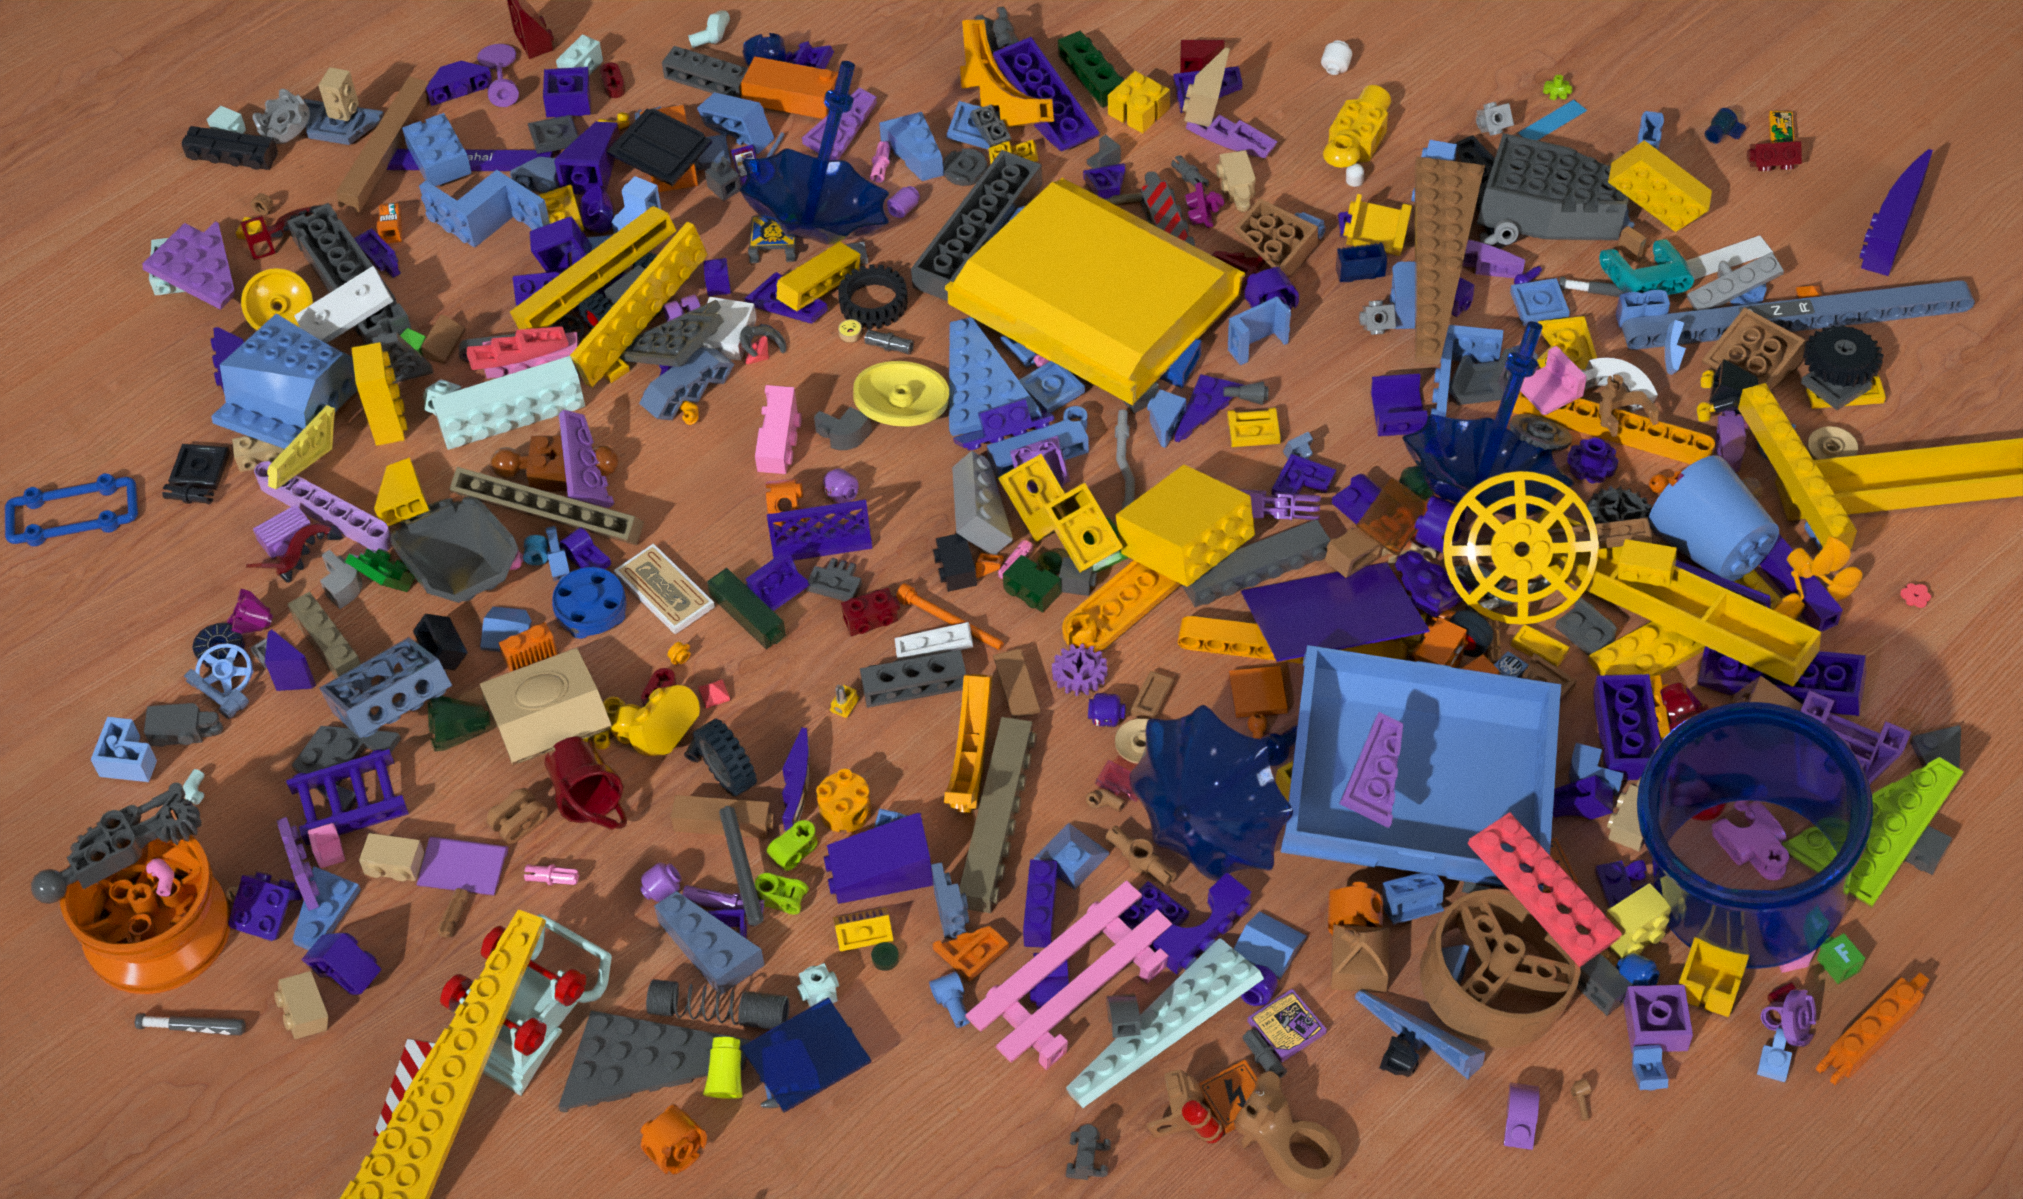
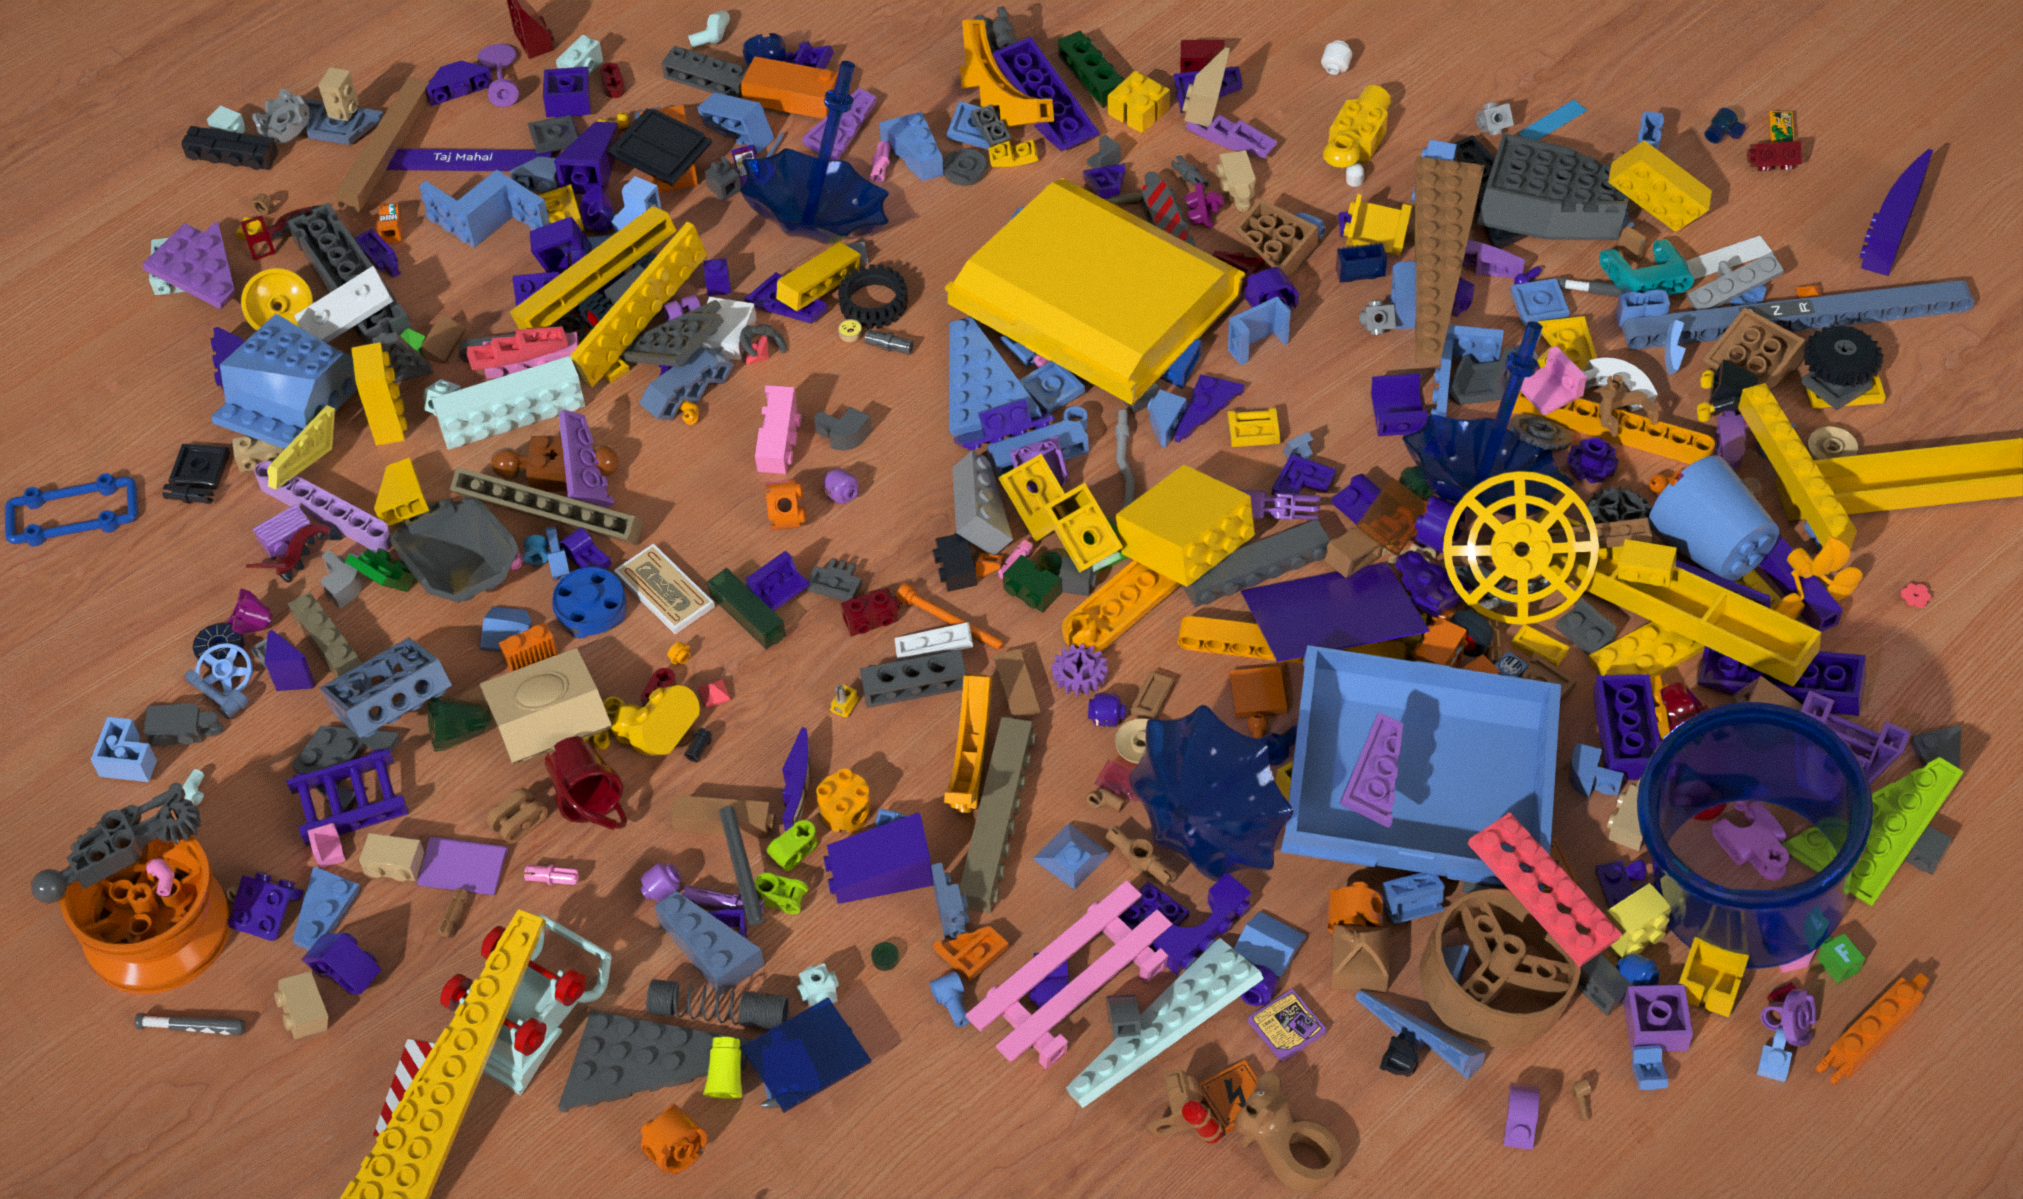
(301, 870): medium lavender wing -> none
(436, 150): medium blue piece -> none
(441, 639): black piece -> none
(713, 153): sand blue piece -> none
(725, 757): black wheel -> none
(768, 235): flag -> none
(823, 540): dark purple fence -> none
(863, 929): yellow panel -> none
(901, 393): light yellow dish -> none
(903, 201): medium lavender brick -> none
(983, 213): dark grey brick -> none
(1040, 903): dark purple brick -> none
(1086, 1153): dark grey piece -> none
(1252, 392): dark grey cone -> none
(1263, 1053): dark grey axle -> none
(1500, 227): light grey plate -> none
(1557, 88): lime plant -> none
(1583, 798): dark purple arch -> none

